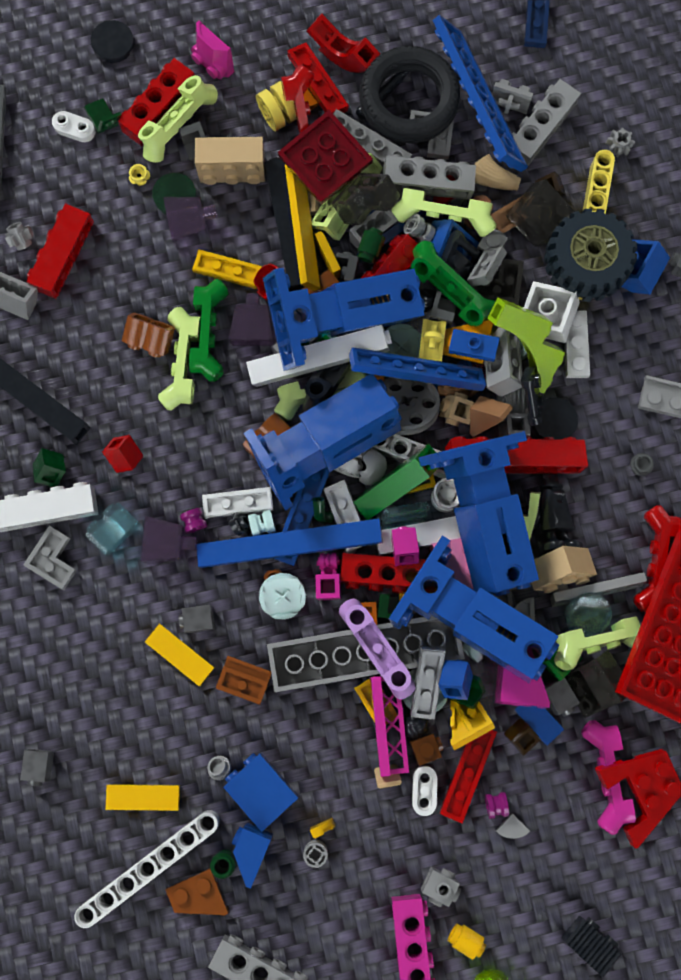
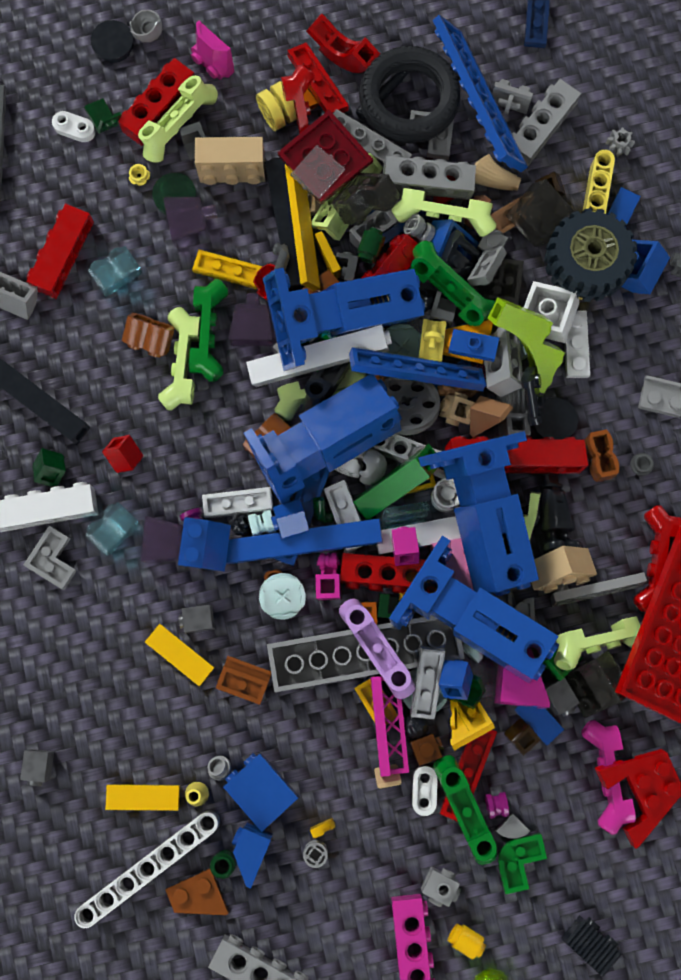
(19, 236): light grey gear -> none
(114, 270): none -> clear light blue brick
(146, 26): none -> light grey hair
(202, 791): none -> light yellow cone
(204, 544): none -> blue slope
(283, 255): none -> dark grey arm
(289, 518): none -> brick
(317, 172): none -> clear piece
(466, 810): none -> green plate
(514, 856): none -> green plate
(588, 612): clear light blue tile -> none
(603, 461): none -> dark orange brick
(624, 205): none -> blue tile

